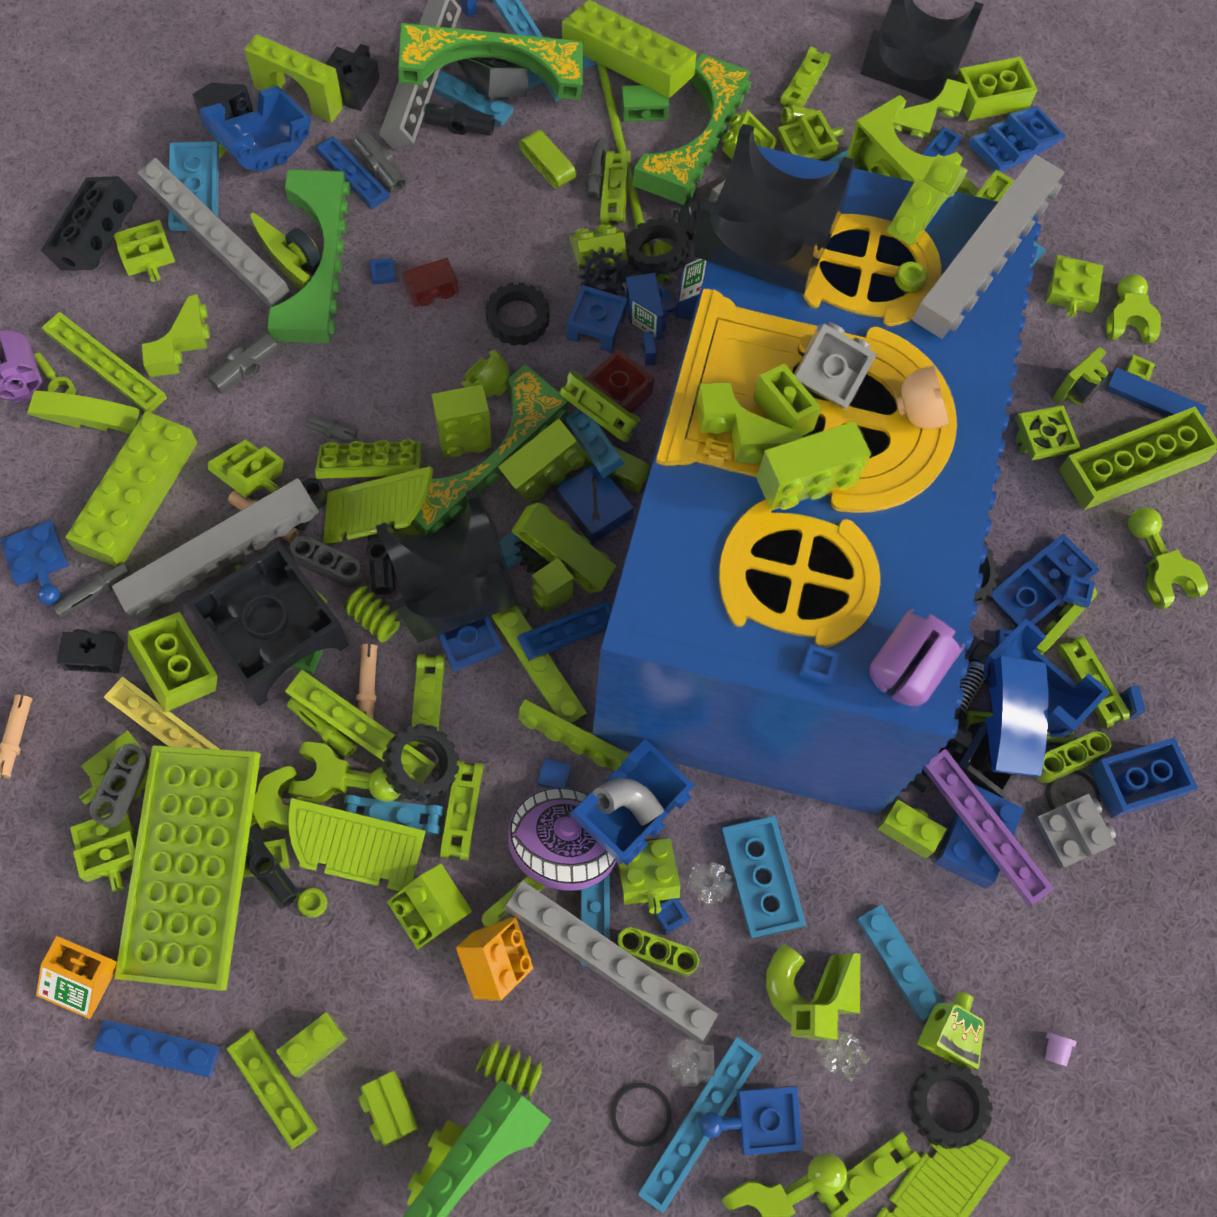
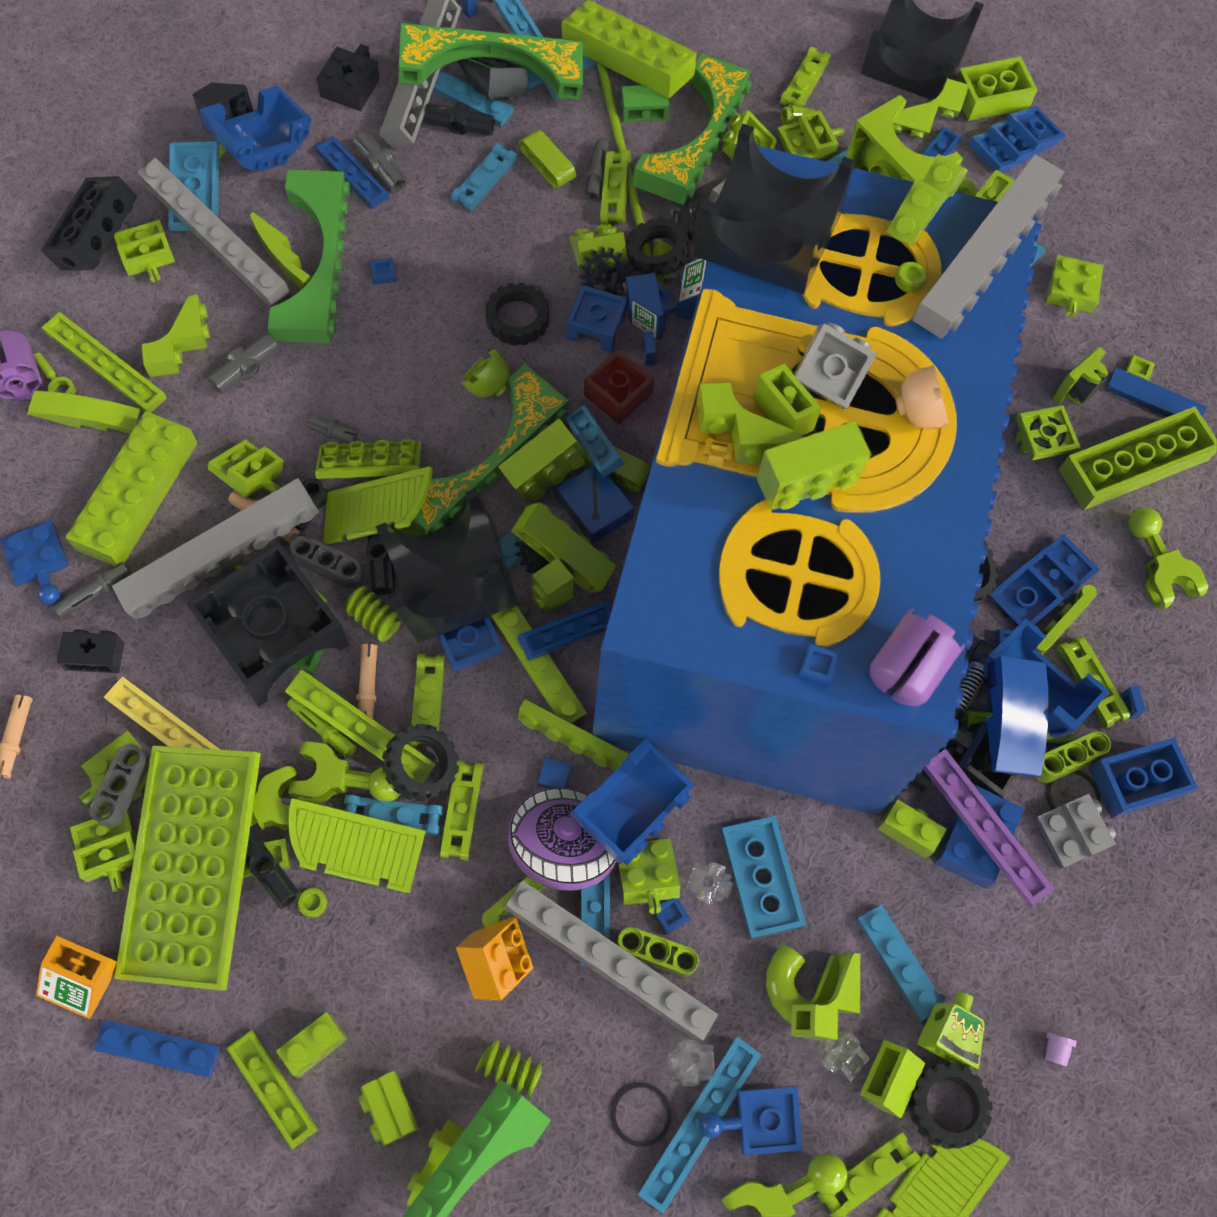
(172, 661): lime brick -> none
(271, 60): lime arch -> none
(303, 247): black wheel -> none
(429, 906): lime slope -> none
(430, 282): clear red brick -> none
(462, 421): lime brick -> none
(484, 177): none -> dark azure plate
(599, 406): lime plate -> none
(630, 795): light grey cylinder -> none
(892, 1079): none -> lime brick
(1078, 591): blue tile -> none
(1134, 310): lime piece -> none

